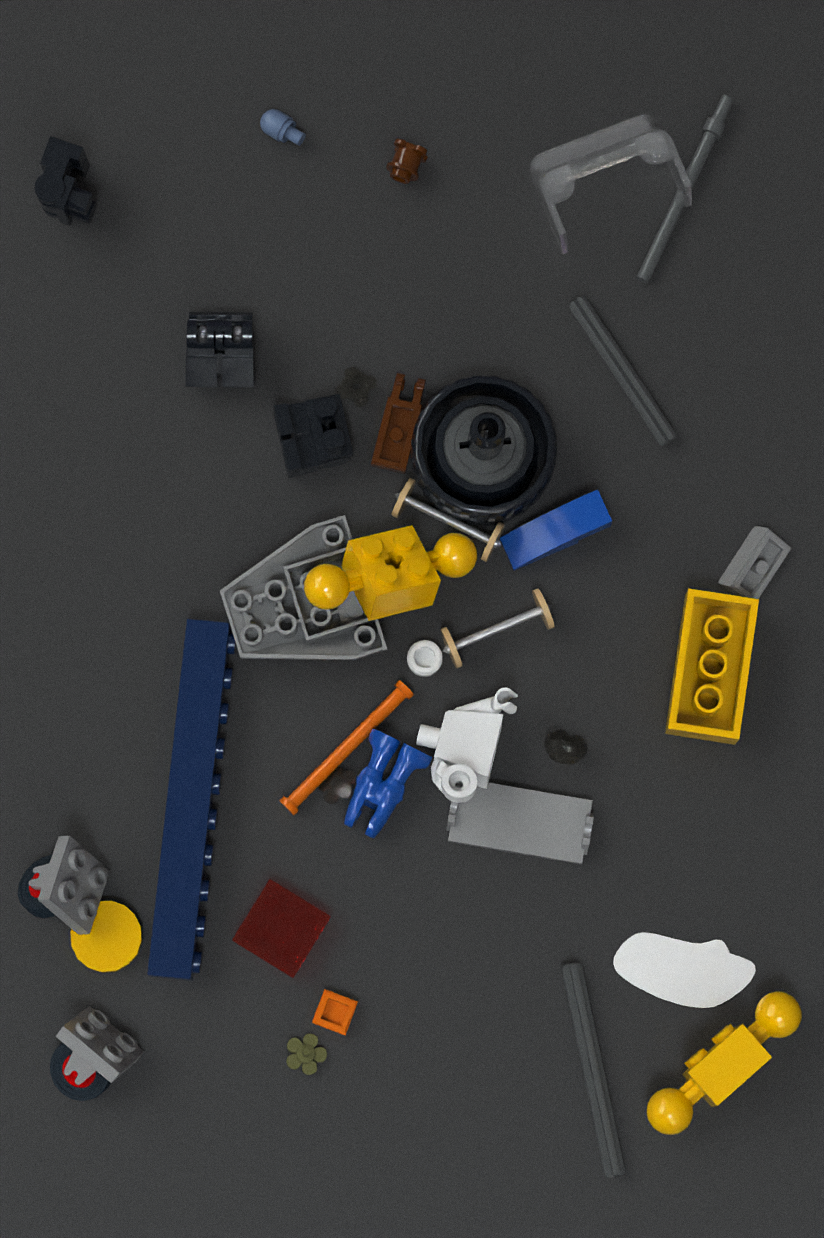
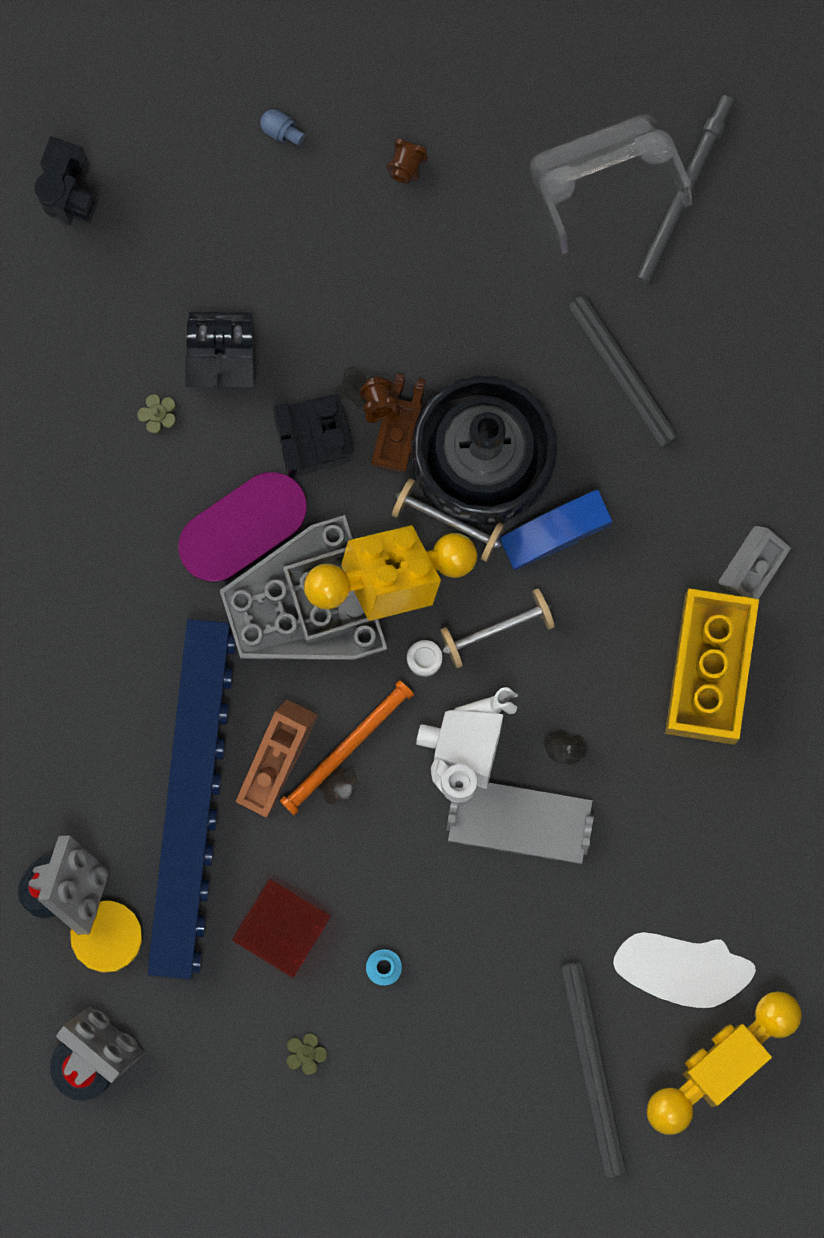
(158, 414): none -> olive plant
(242, 527): none -> magenta tile
(276, 757): none -> nougat slope
(335, 1012): orange tile -> none
(379, 399): none -> reddish brown brick
(382, 794): blue piece -> none
(383, 979): none -> medium azure plate

